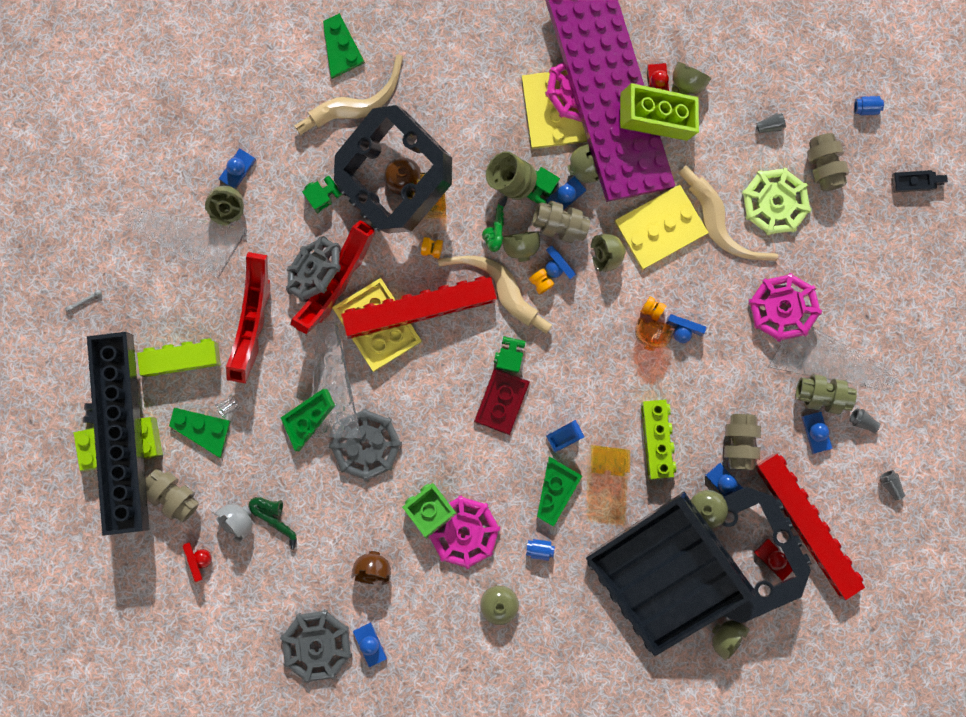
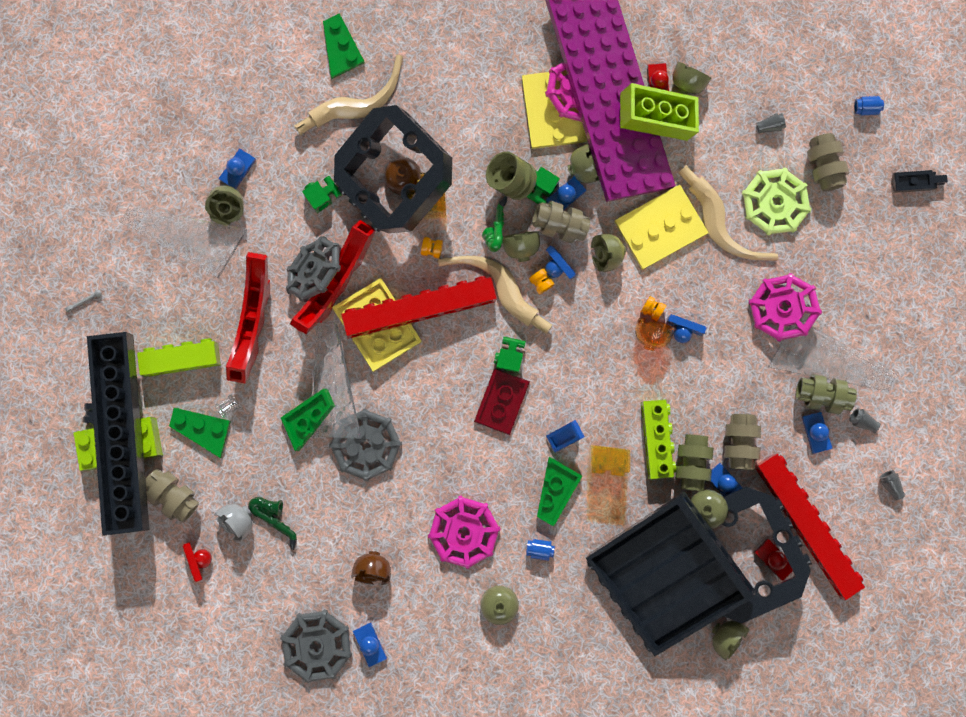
(429, 509): bright green plate -> none
(695, 457): none -> olive piece

